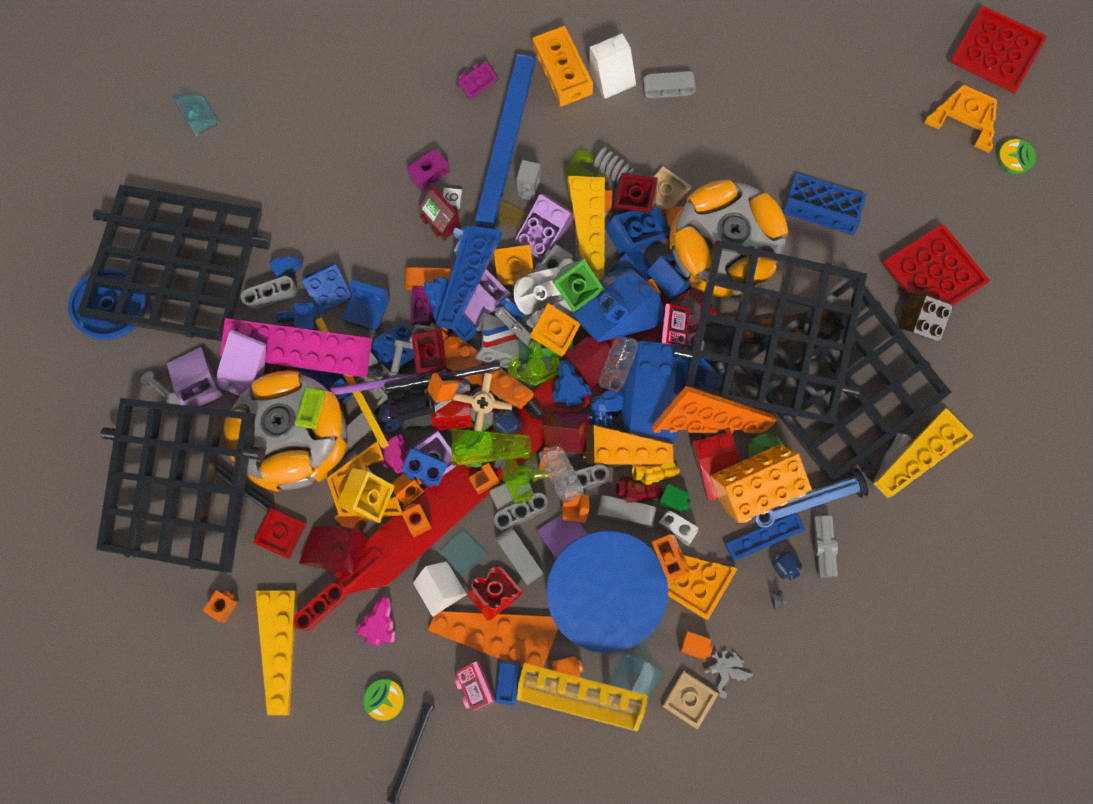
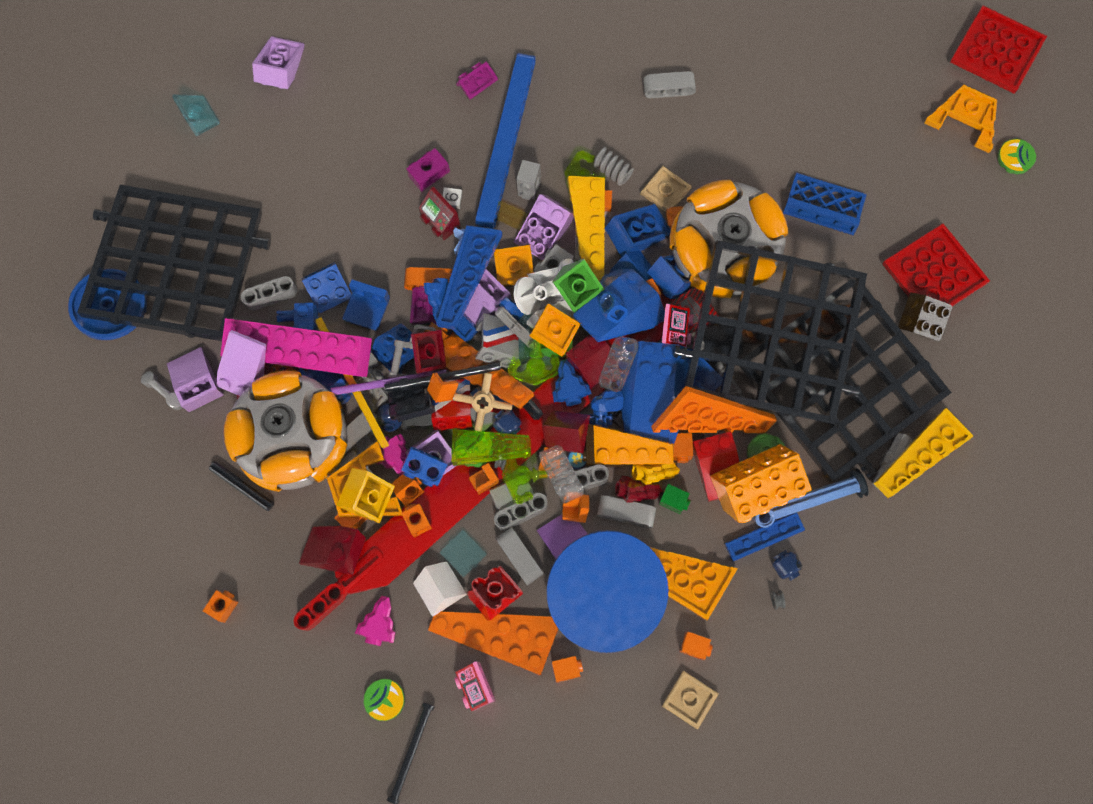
(175, 483): black piece -> none
(276, 631): yellow wing -> none
(278, 62): none -> lavender slope
(280, 533): red tile -> none
(285, 265): blue rock -> none
(310, 408): lime tile -> none
(508, 683): blue tile -> none
(562, 66): light orange brick -> none
(576, 460): none -> tile
(581, 697): yellow window -> none
(612, 66): white slope -> none
(636, 193): dark red slope -> none
(636, 675): clear light blue slope -> none
(671, 557): orange brick -> none
(678, 527): white leg -> none
(683, 448): none -> orange brick
(724, 668): light grey piece -> none
(825, 546): light grey piece -> none

